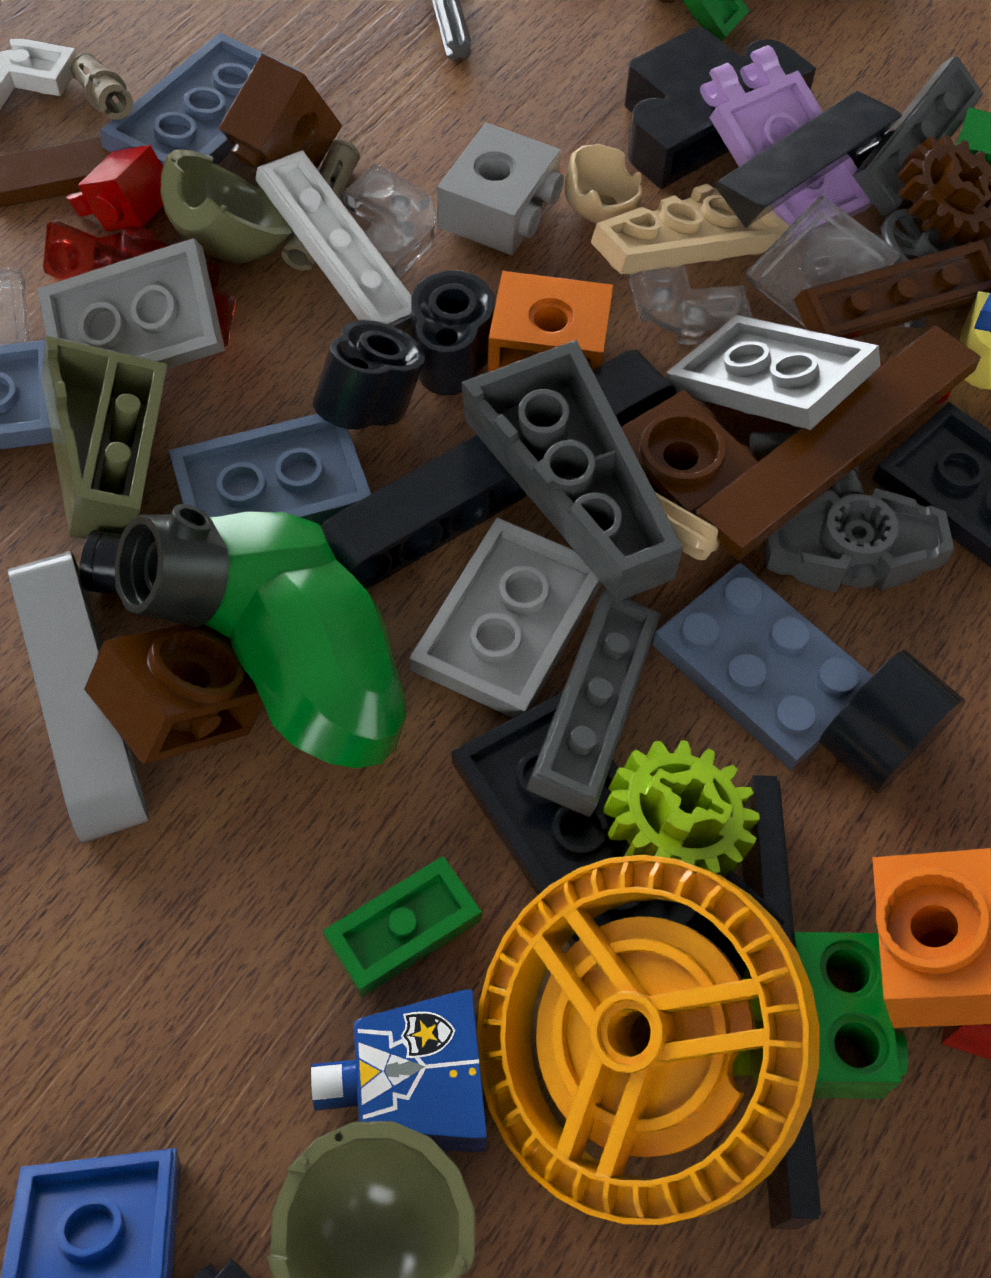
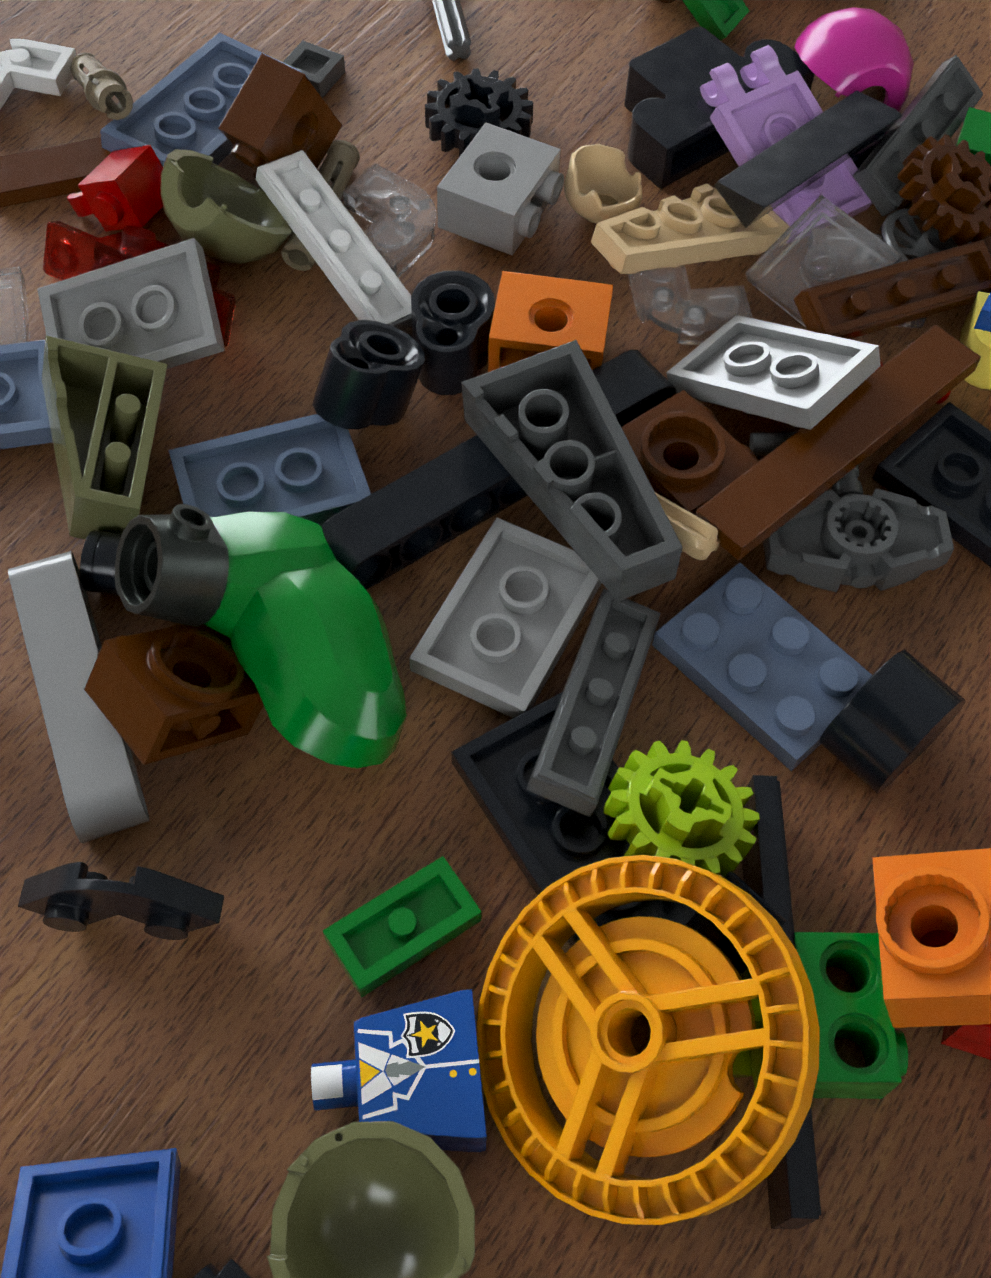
(76, 897): none -> black plate
(318, 64): none -> dark grey tile
(463, 107): none -> black gear
(858, 51): none -> dark pink cylinder

